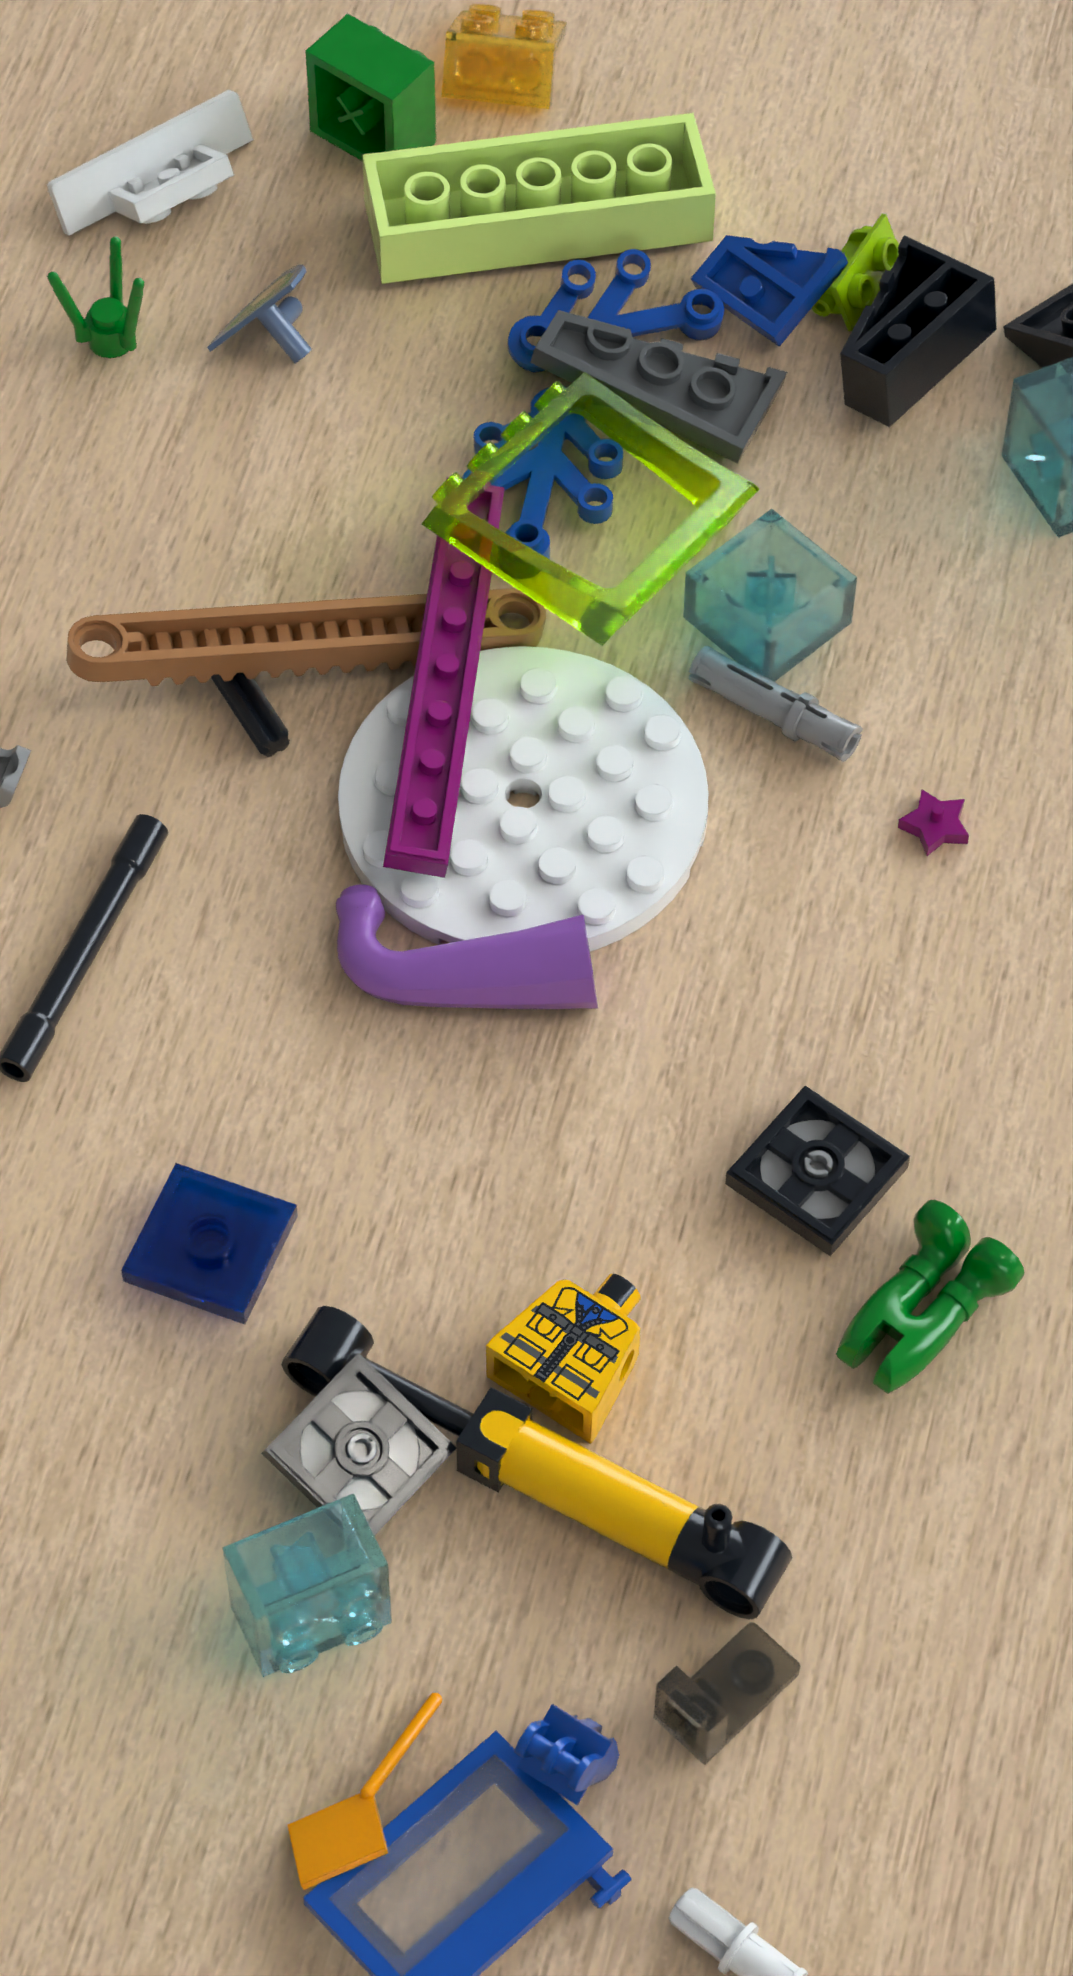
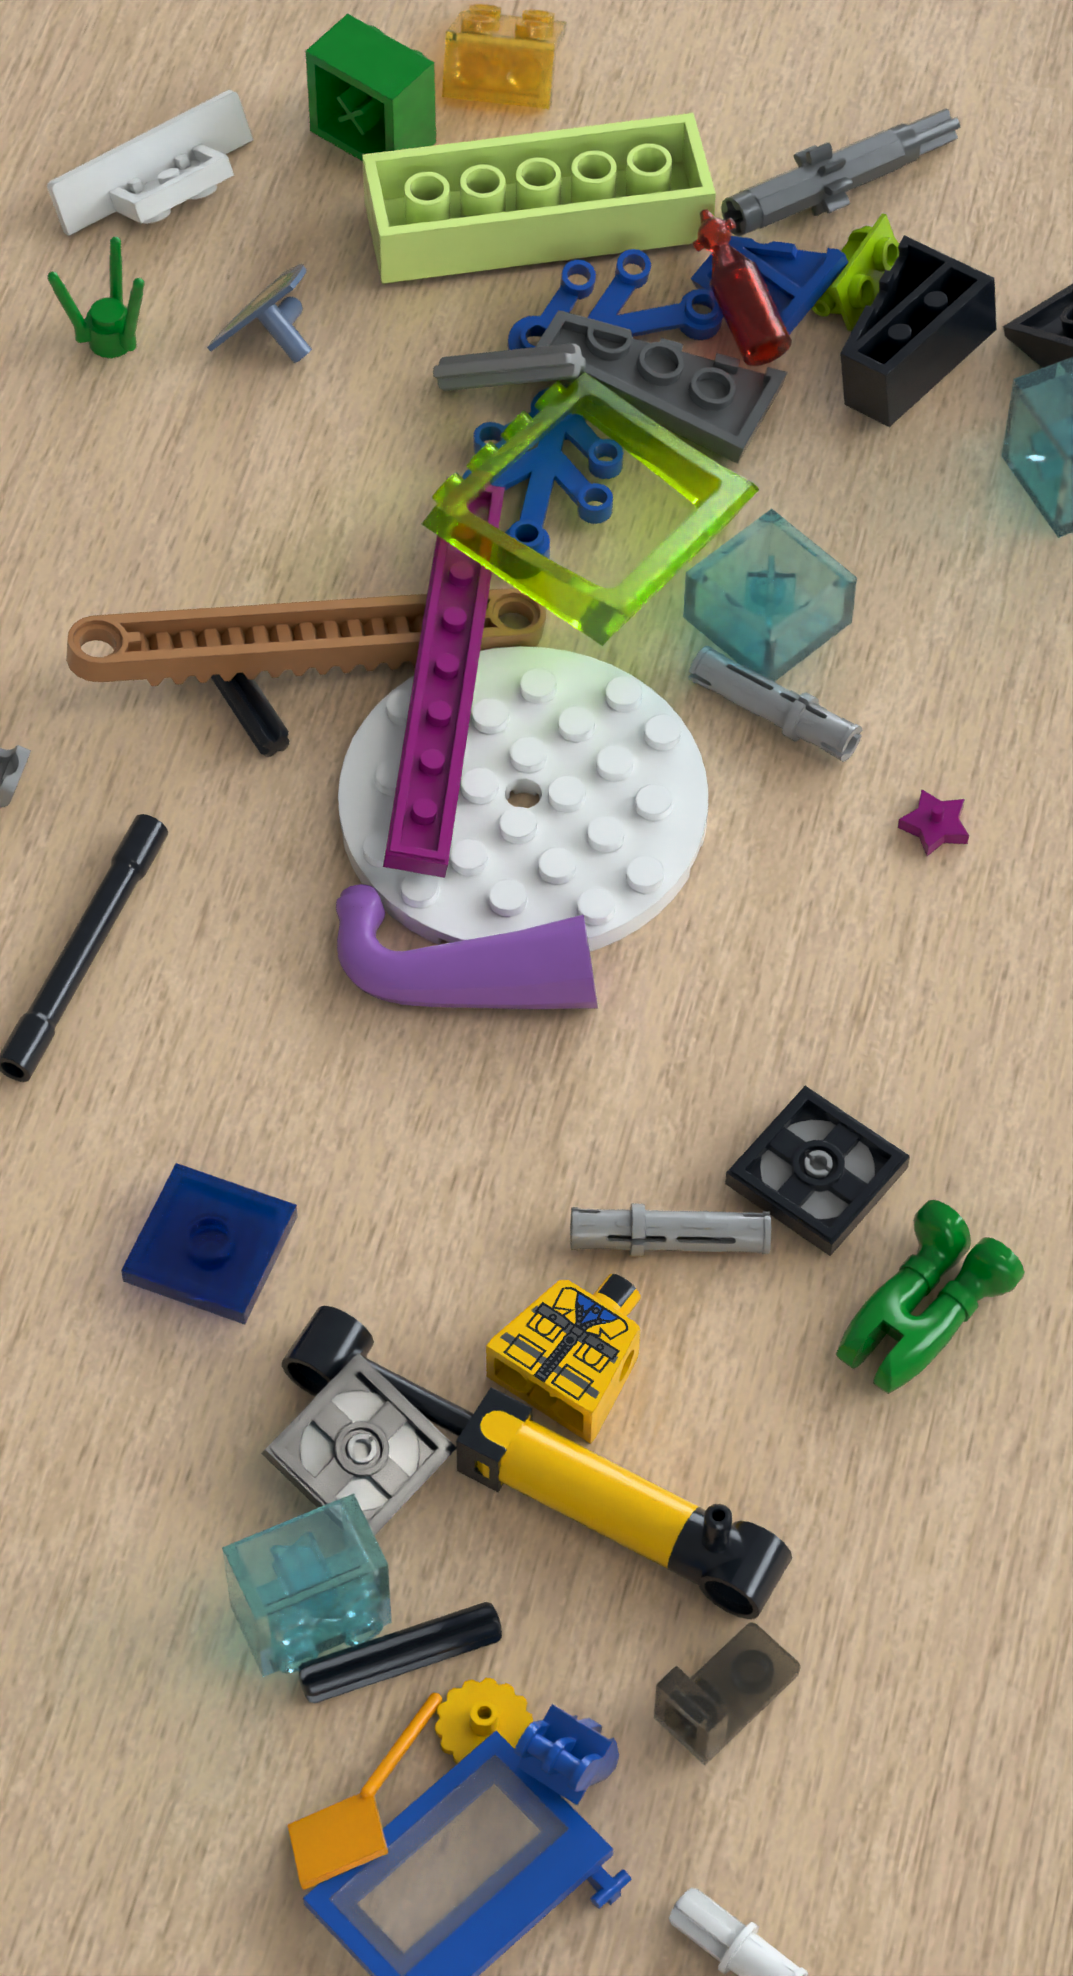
(400, 1652): none -> black axle
(476, 1713): none -> yellow piece
(509, 367): none -> light grey axle
(669, 1230): none -> light grey pin
(742, 295): none -> clear red wheel
(827, 175): none -> dark grey piece

